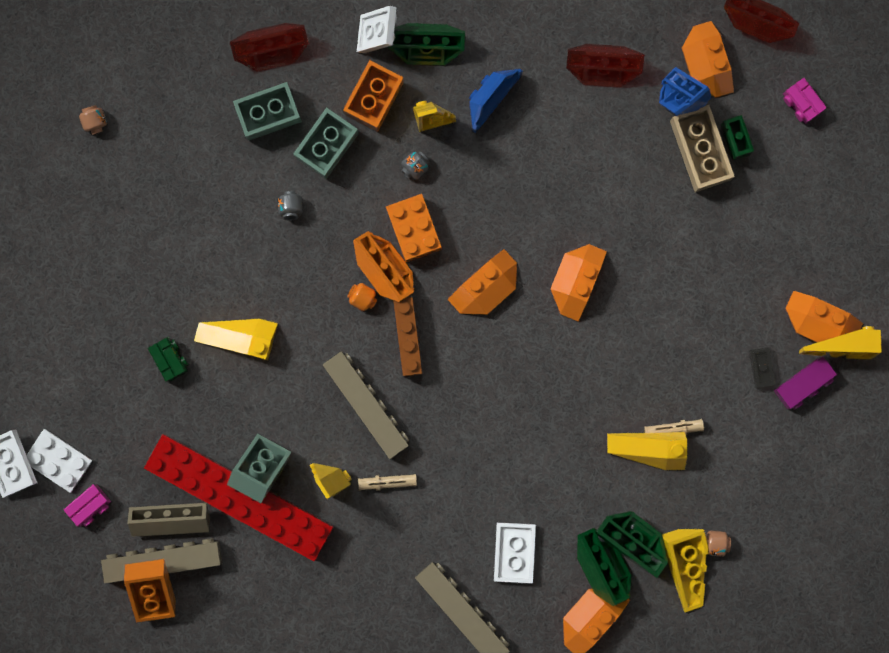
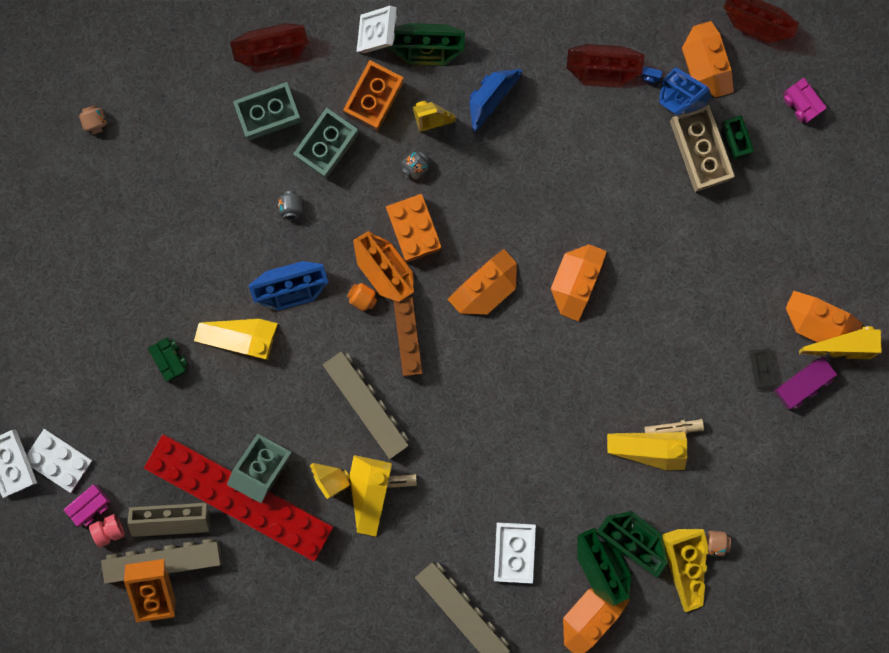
(105, 531): none -> coral wheel
(289, 285): none -> blue wedge
(368, 486): none -> yellow wedge
(651, 75): none -> blue plate

